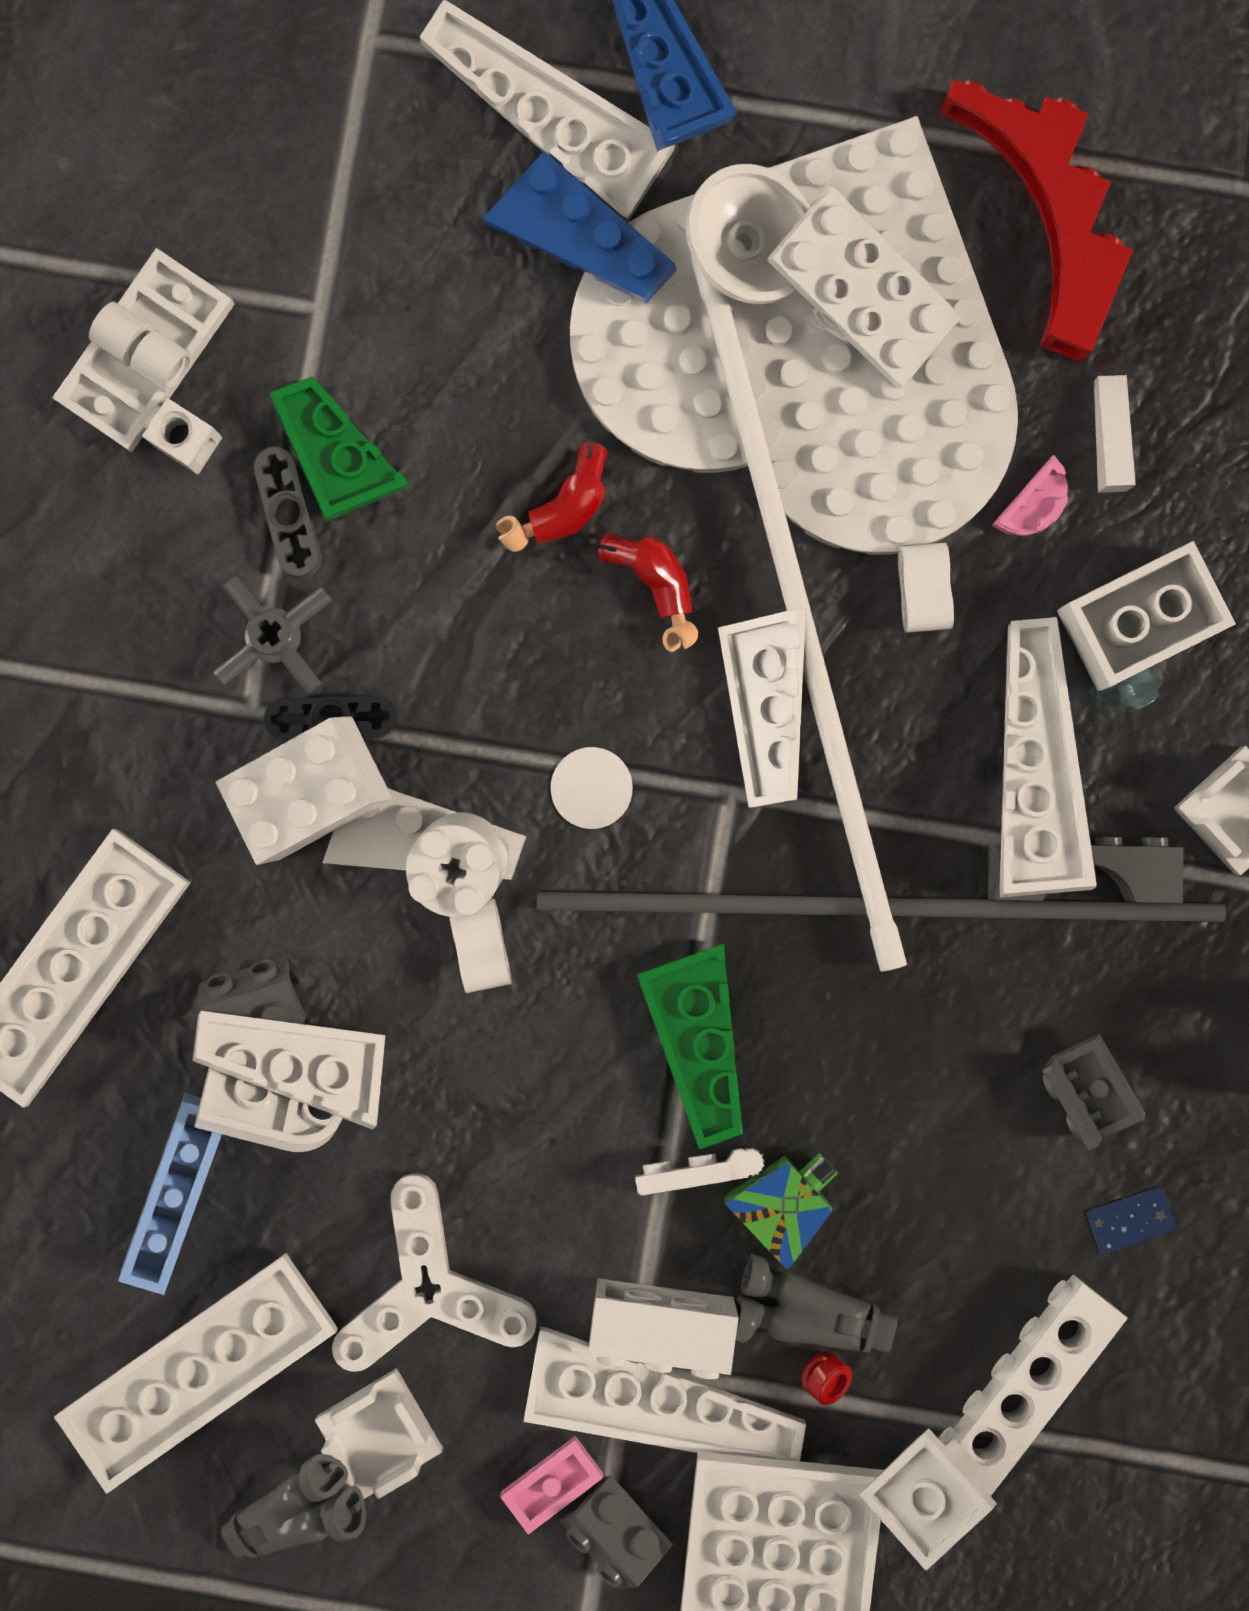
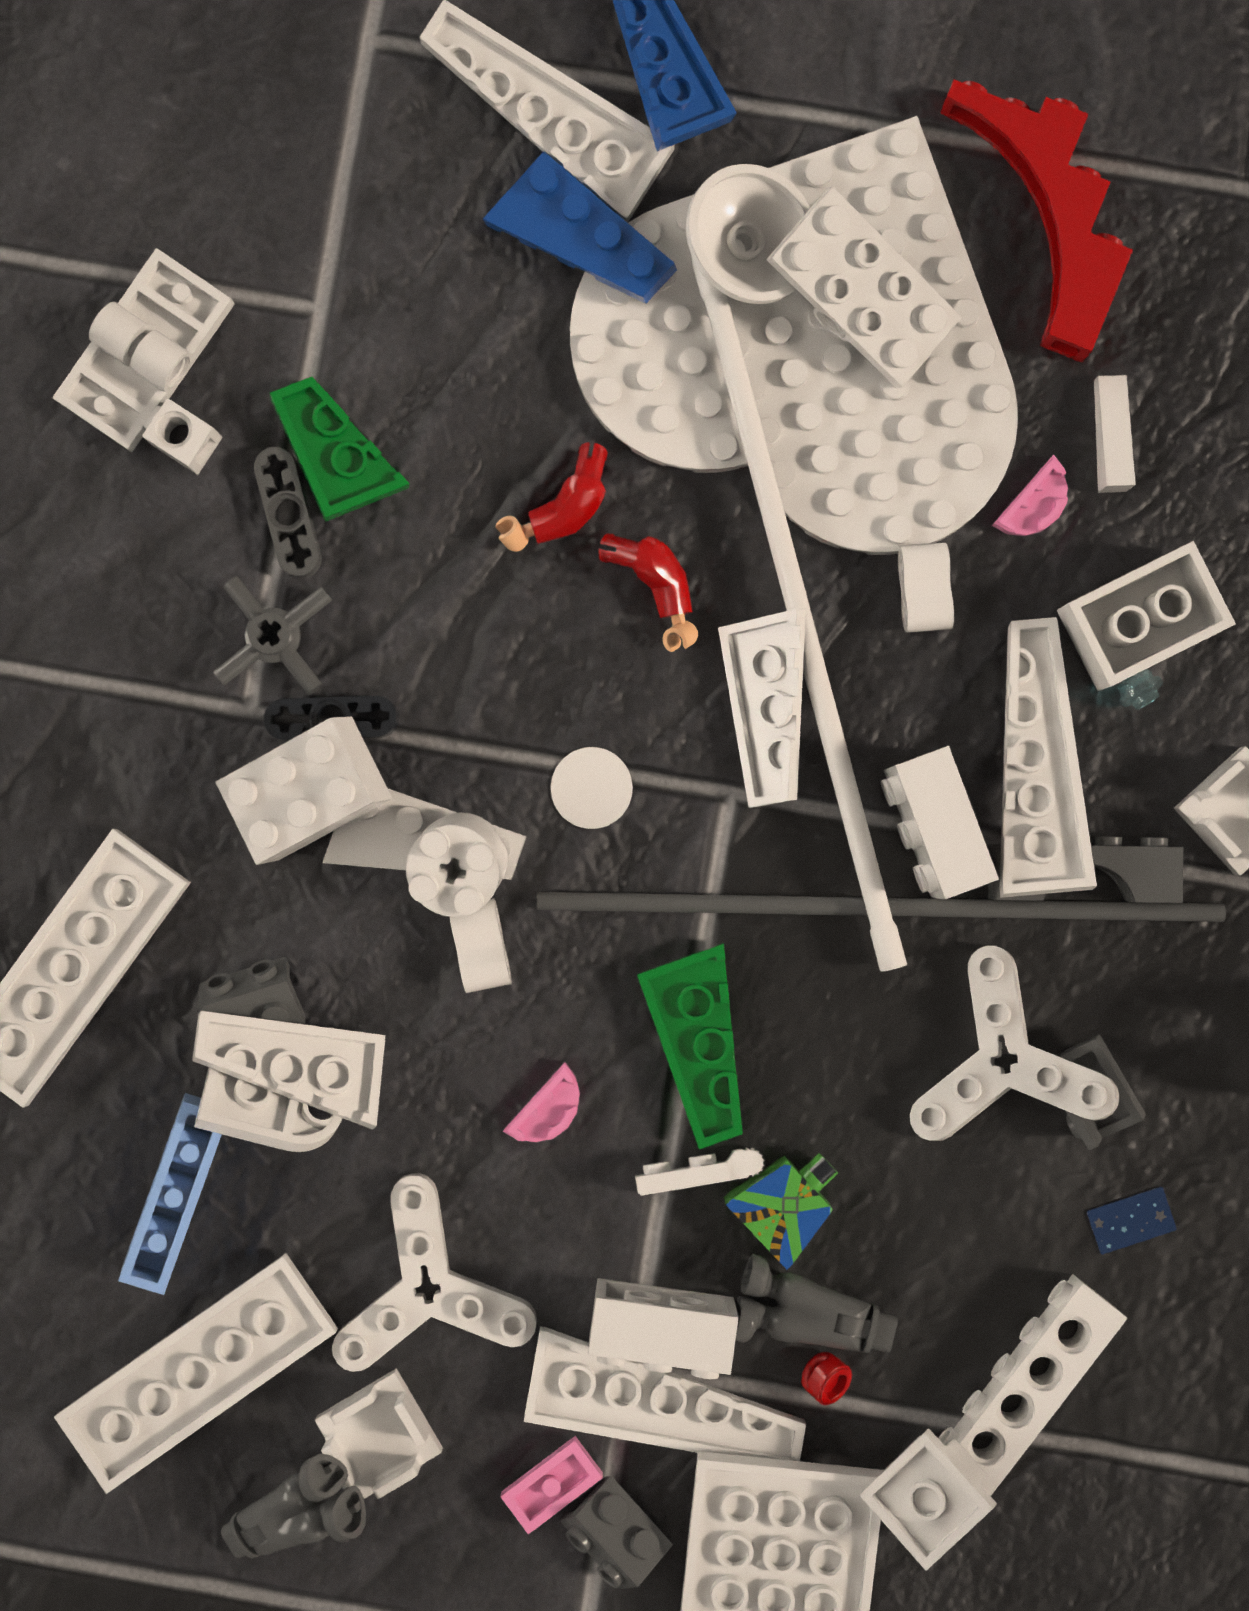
(548, 1110): none -> bright pink tile
(939, 825): none -> white brick
(1038, 1073): none -> white piece

